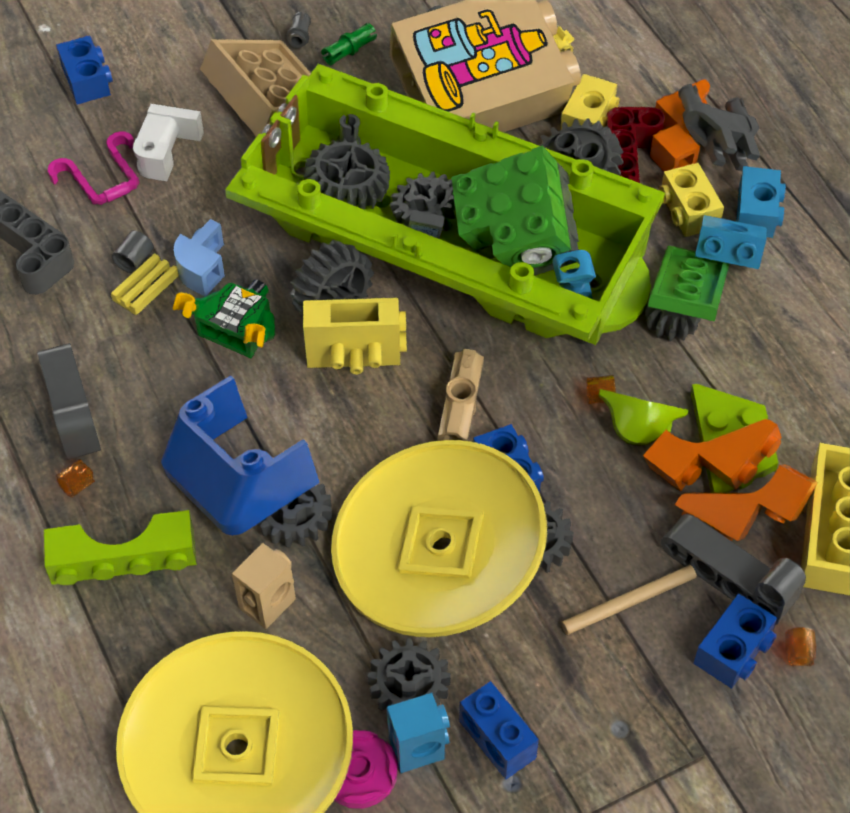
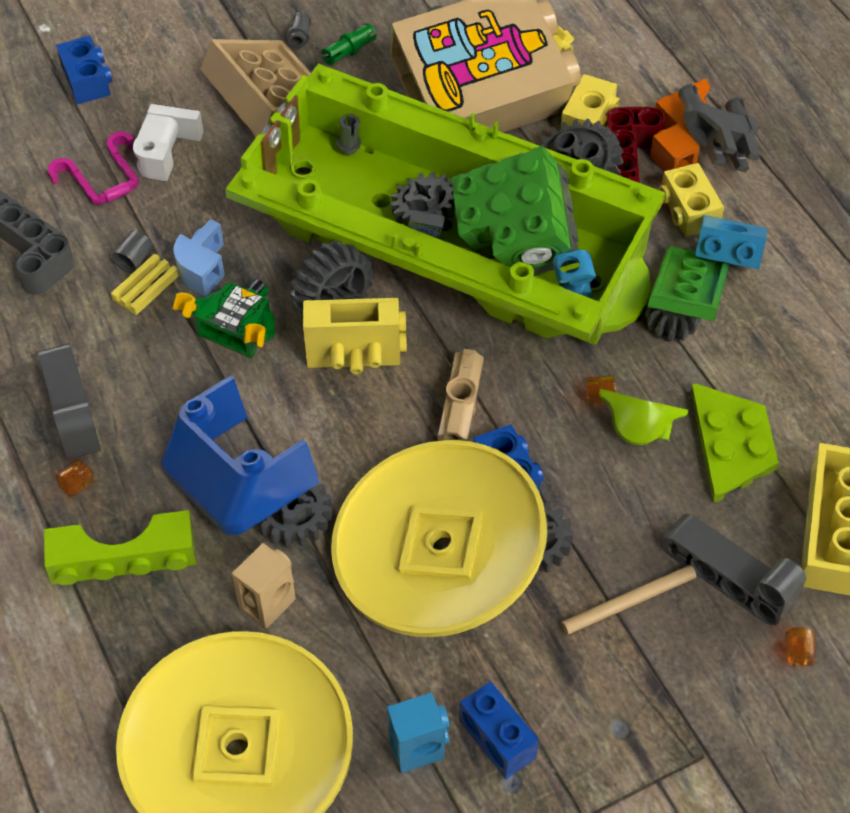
(349, 172): dark grey gear -> none
(370, 772): dark pink tile -> none
(407, 661): dark grey gear -> none
(729, 457): orange arch -> none
(730, 638): blue brick -> none
(735, 512): orange arch -> none
(760, 198): dark azure brick -> none

